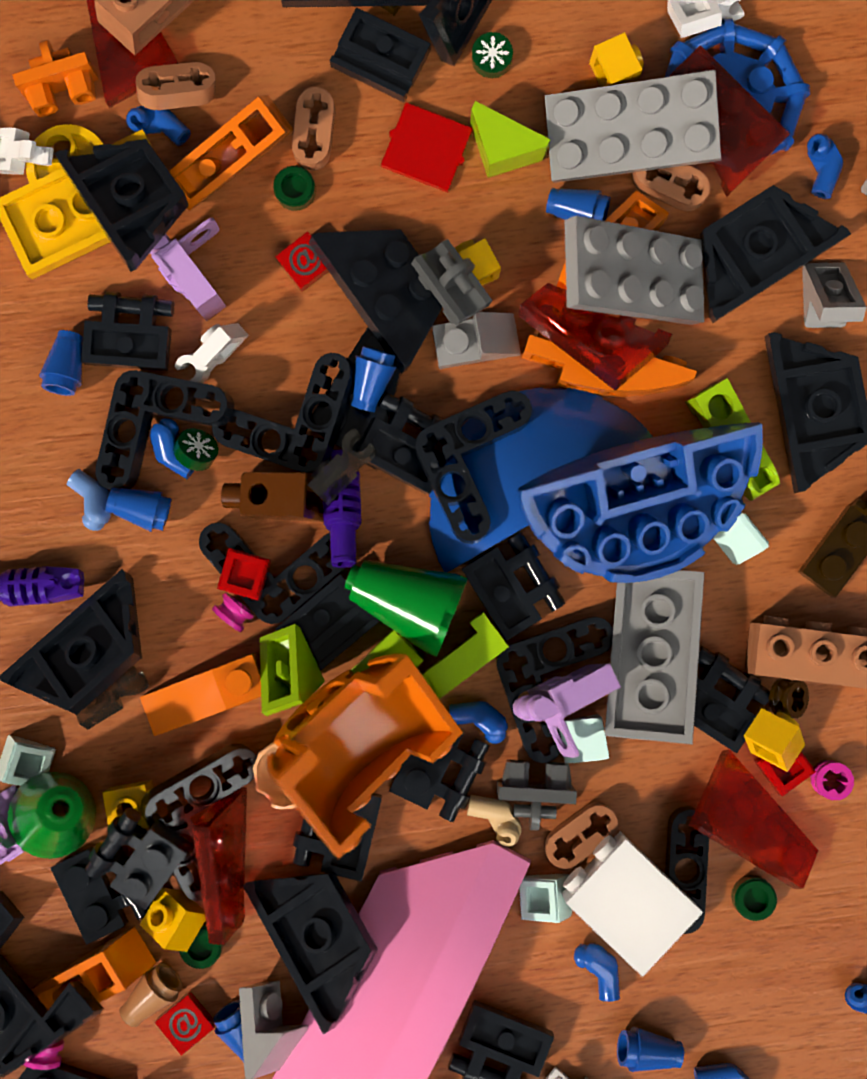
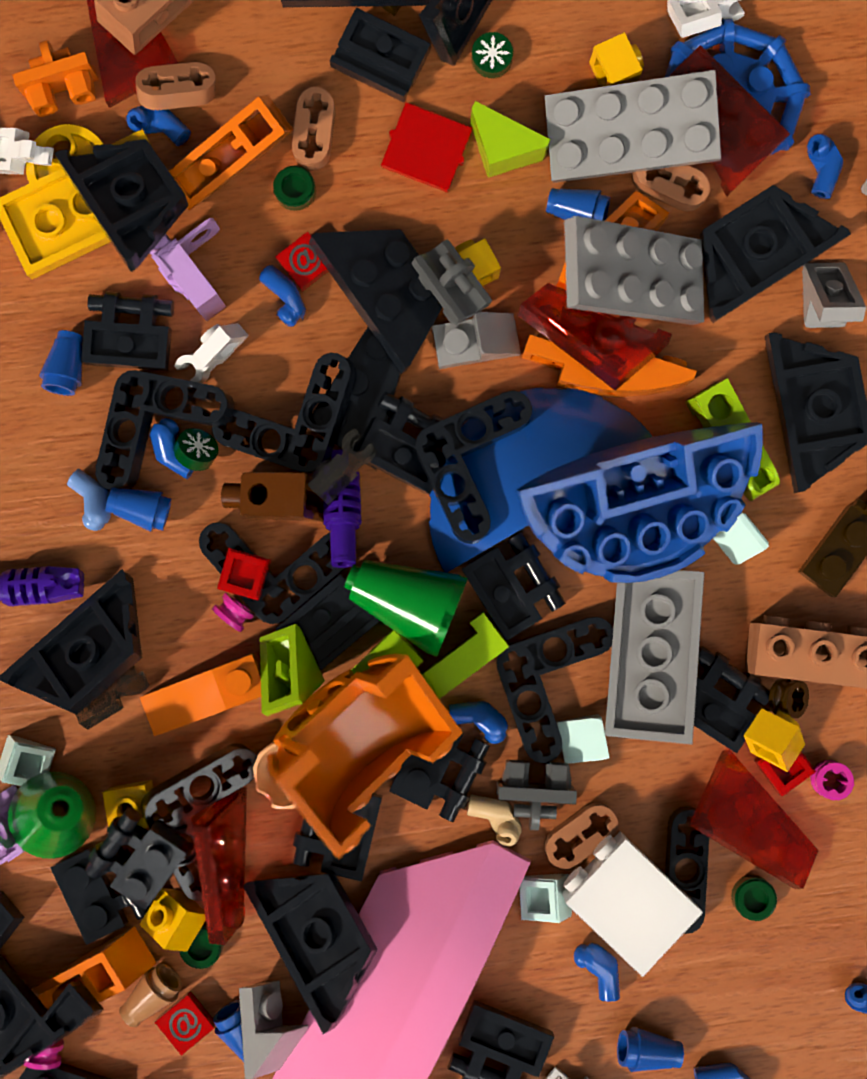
(287, 291): none -> blue arm
(371, 377): blue cone -> none
(564, 695): lavender piece -> none

